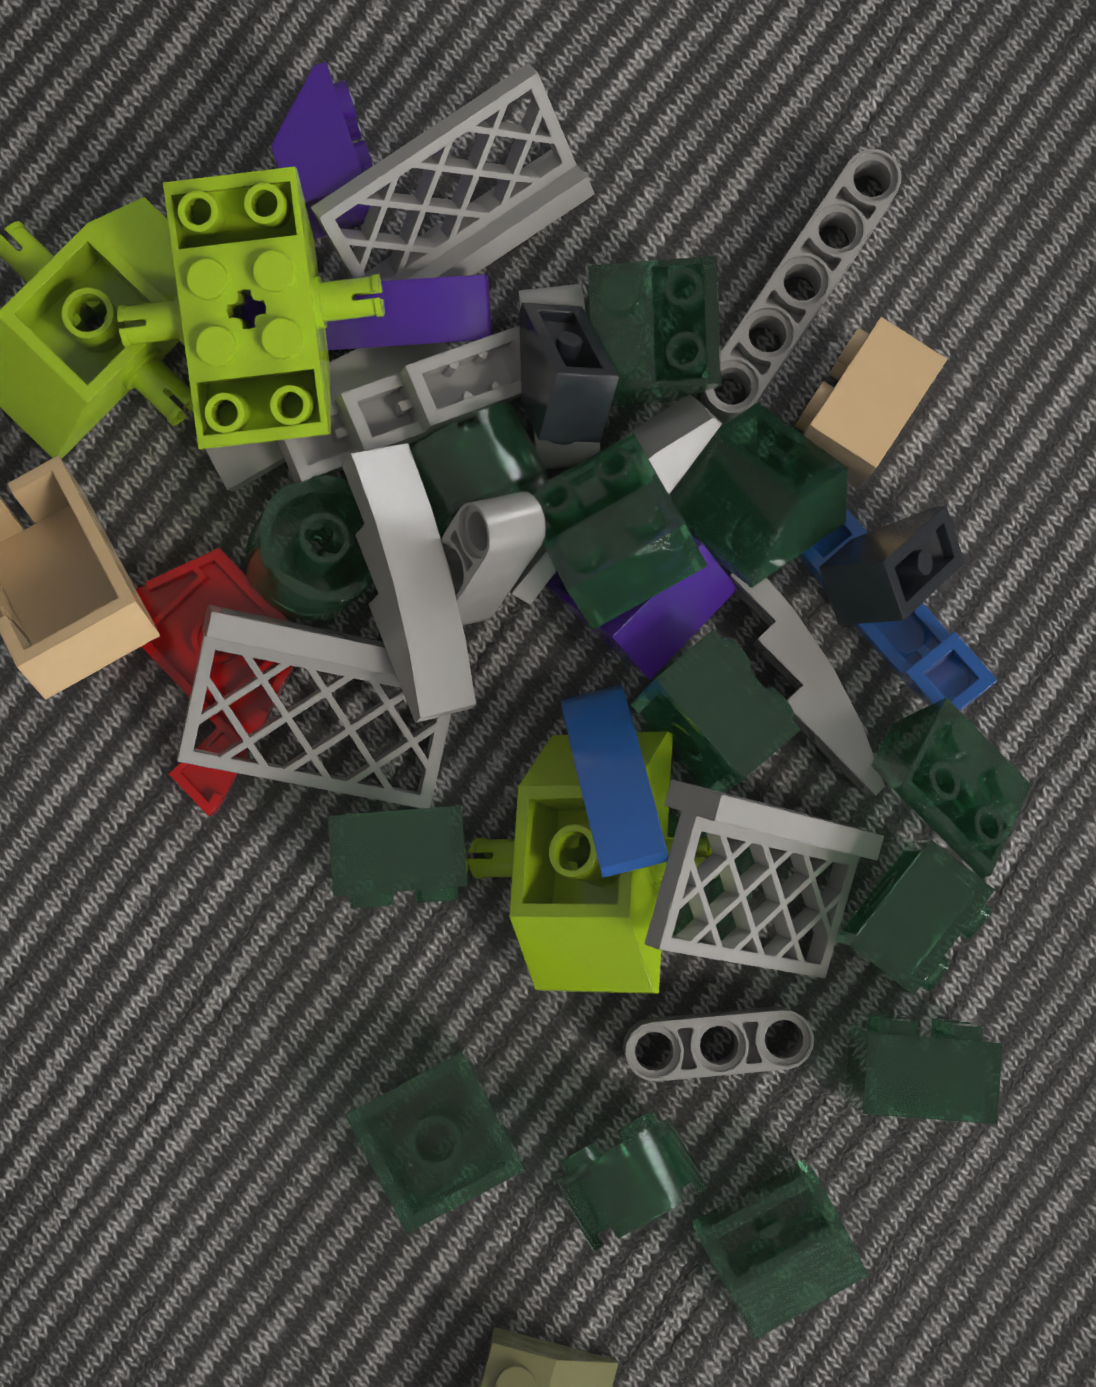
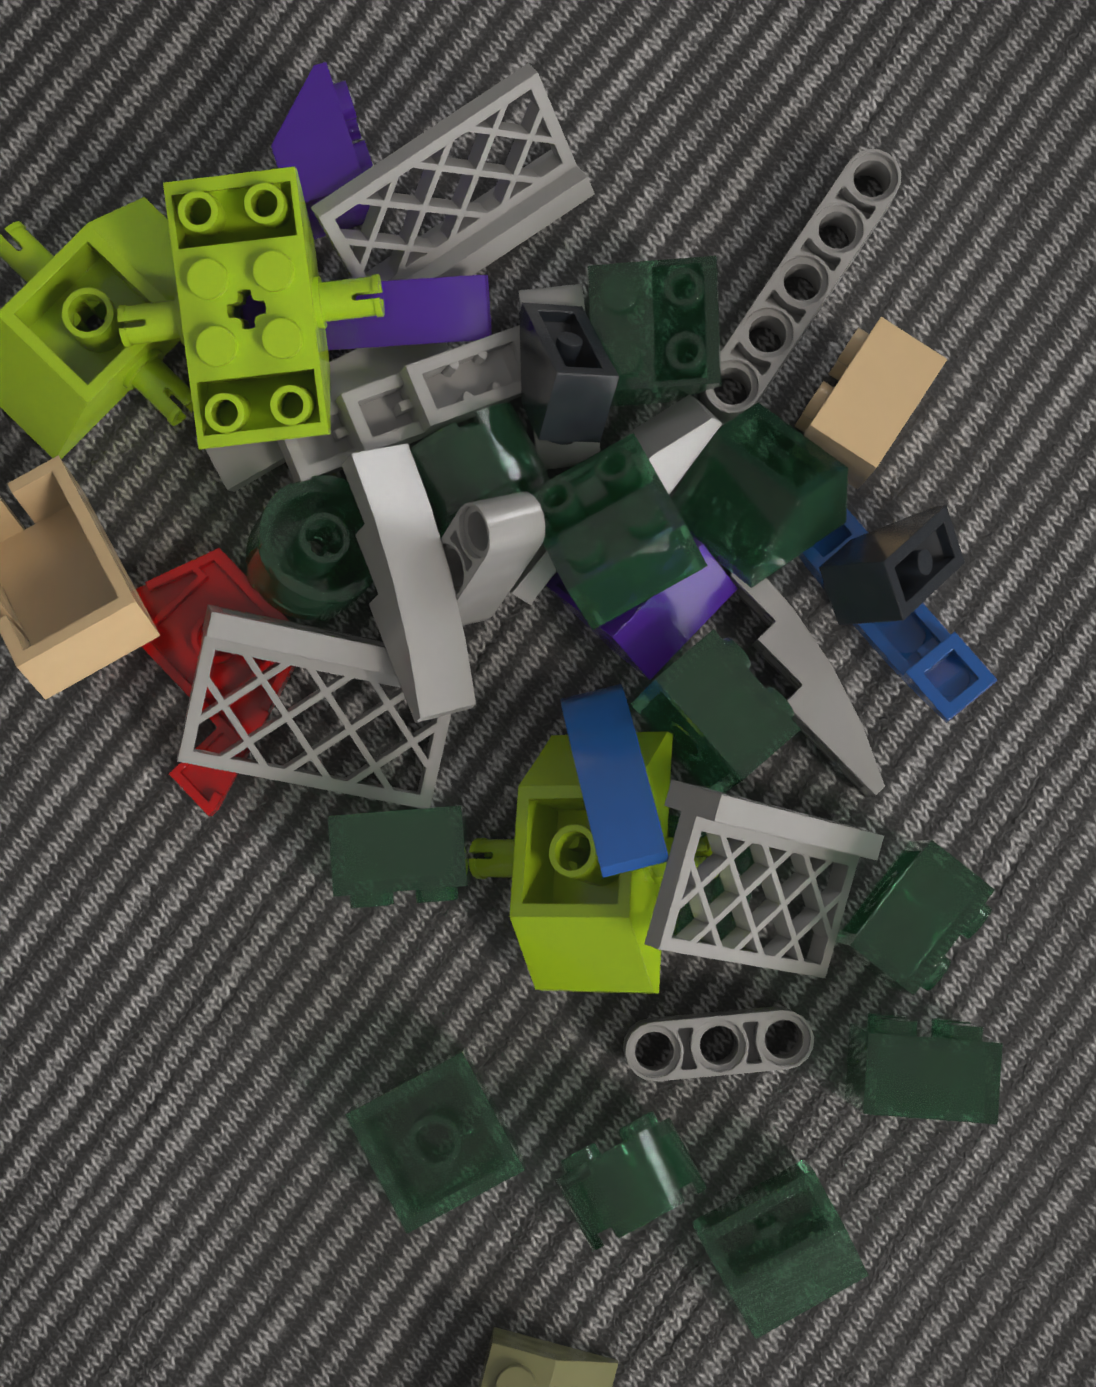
(954, 781): clear green slope -> none

